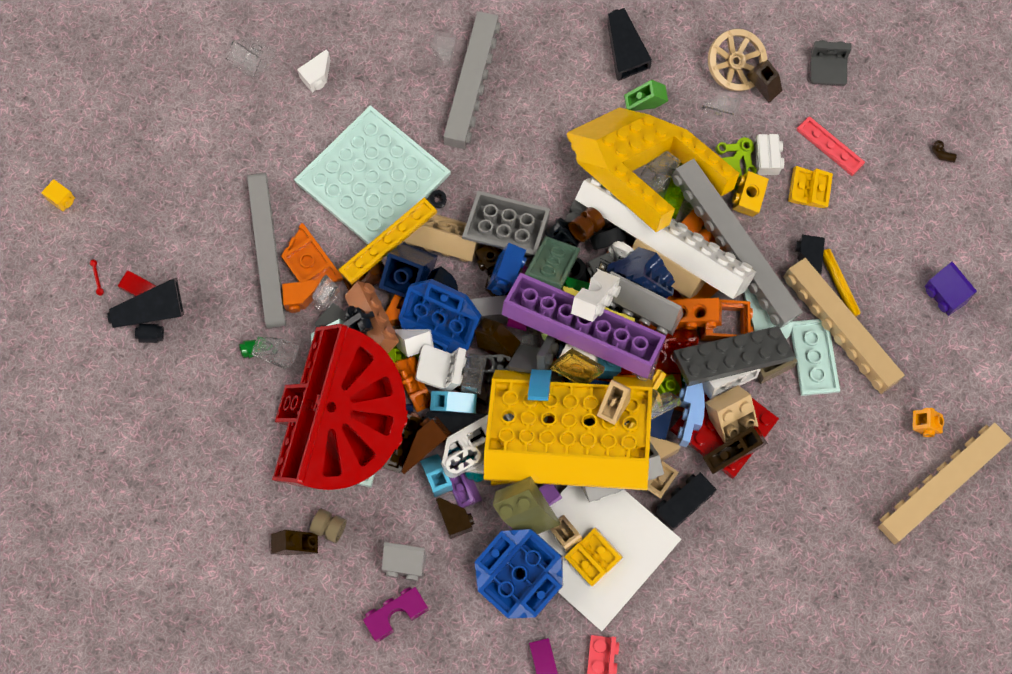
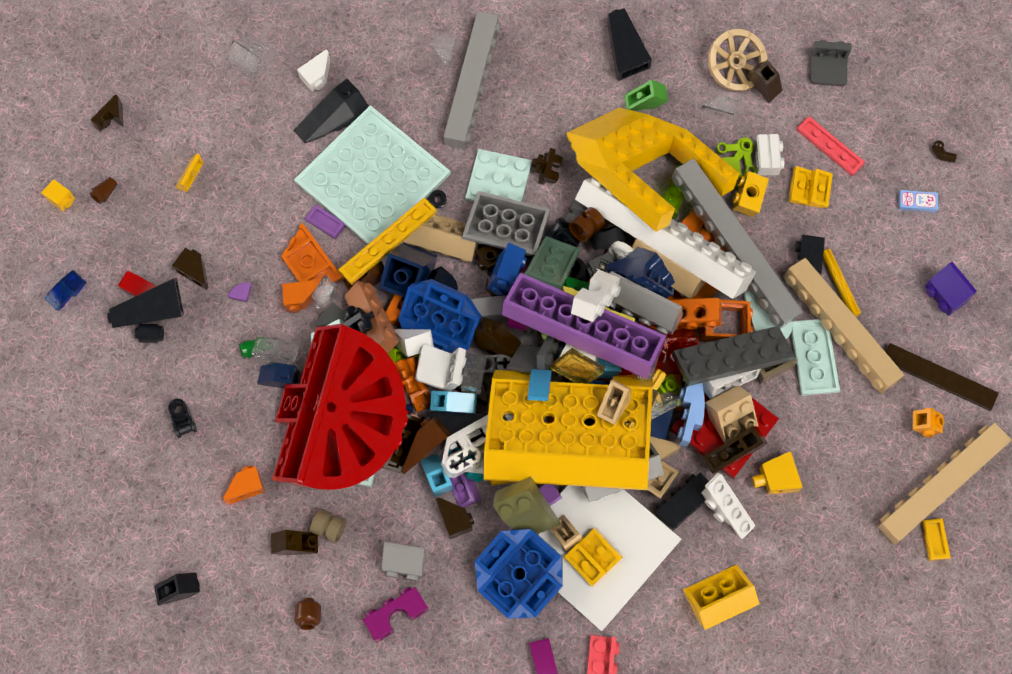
(65, 289): none -> clear blue slope
(99, 291): red hinge -> none
(102, 191): none -> reddish brown cone
(111, 110): none -> dark brown slope
(177, 588): none -> black slope
(183, 421): none -> black piece
(190, 173): none -> yellow slope
(191, 267): none -> dark brown slope
(241, 292): none -> medium lavender tile
(244, 485): none -> orange slope
(266, 250): light grey beam -> none
(278, 375): none -> dark blue slope
(307, 614): none -> reddish brown head
(325, 222): none -> medium lavender tile
(333, 113): none -> black wedge
(498, 175): none -> light aqua plate
(544, 166): none -> dark brown hips
(659, 171): clear slope -> none
(721, 596): none -> yellow slope
(726, 506): none -> white bracket
(778, 475): none -> yellow torso
(918, 201): none -> tile
(936, 539): none -> yellow tile
(942, 377): none -> dark brown tile

